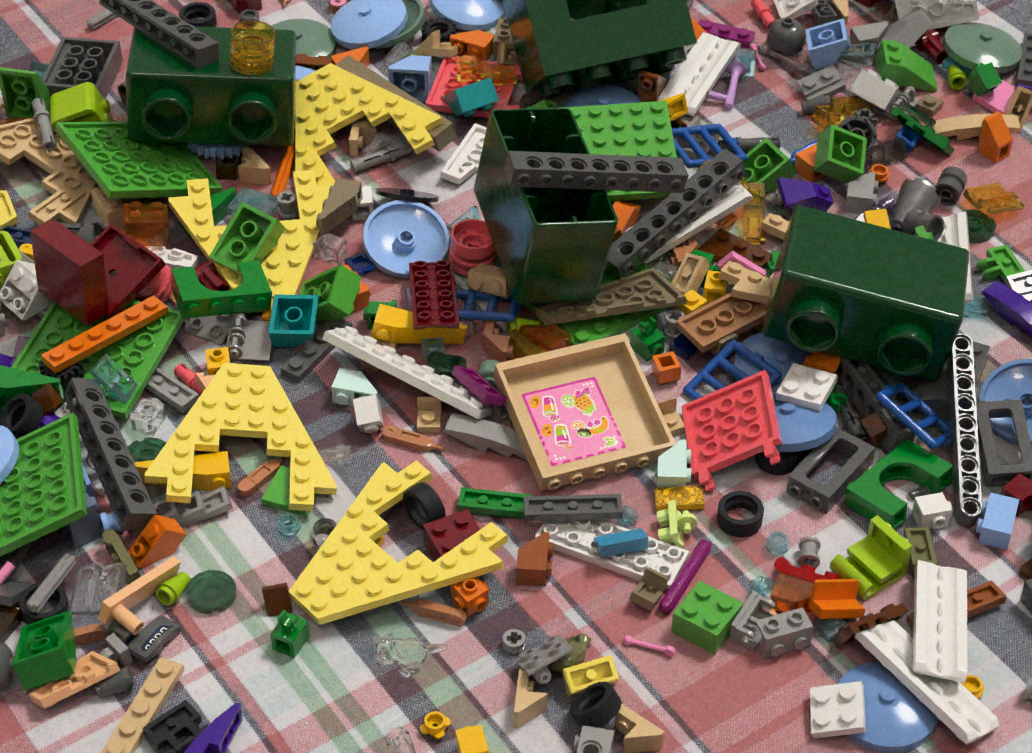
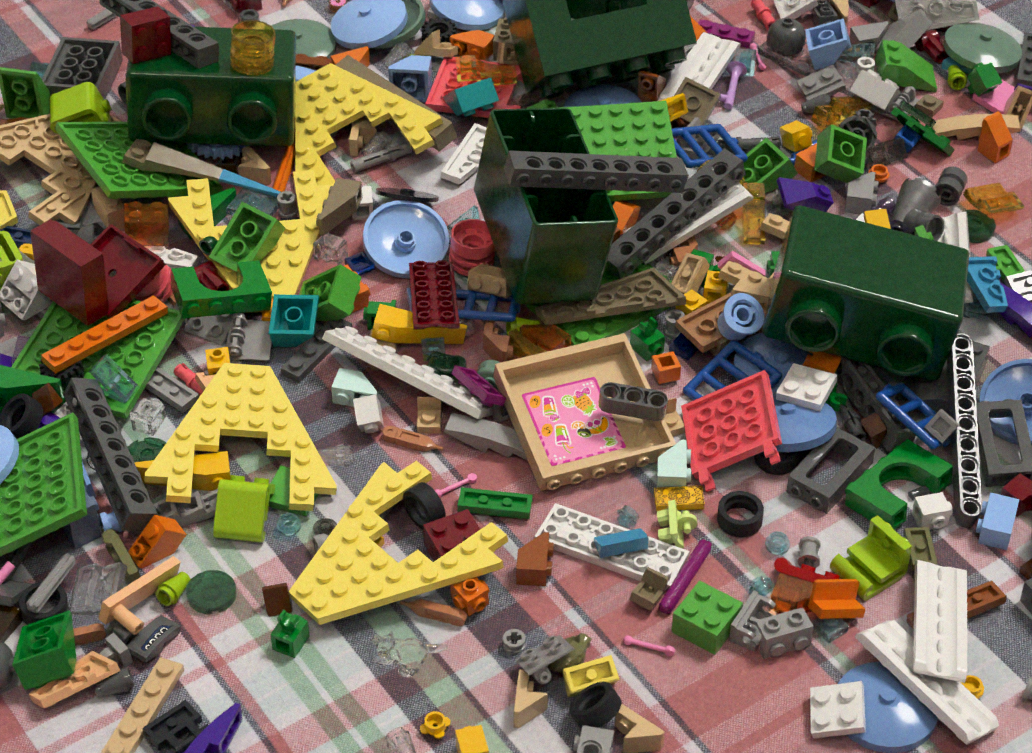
(42, 117): light grey pin -> none
(145, 34): none -> dark red brick
(168, 160): none -> dark tan plate
(199, 9): black tyre -> none
(207, 244): none -> dark green hinge
(242, 508): none -> lime piece
(259, 477): nougat piece -> none
(472, 478): none -> bright pink hinge
(573, 507): dark grey plate -> none
(643, 403): none -> dark grey beam
(699, 100): none -> dark tan plate
(724, 242): reddish brown wing -> none
(740, 317): none -> light blue piece
(796, 136): none -> yellow brick
(848, 631): reddish brown wing -> none
(865, 63): none -> white bush
(942, 426): none -> light grey tile
(985, 283): none -> dark azure wing

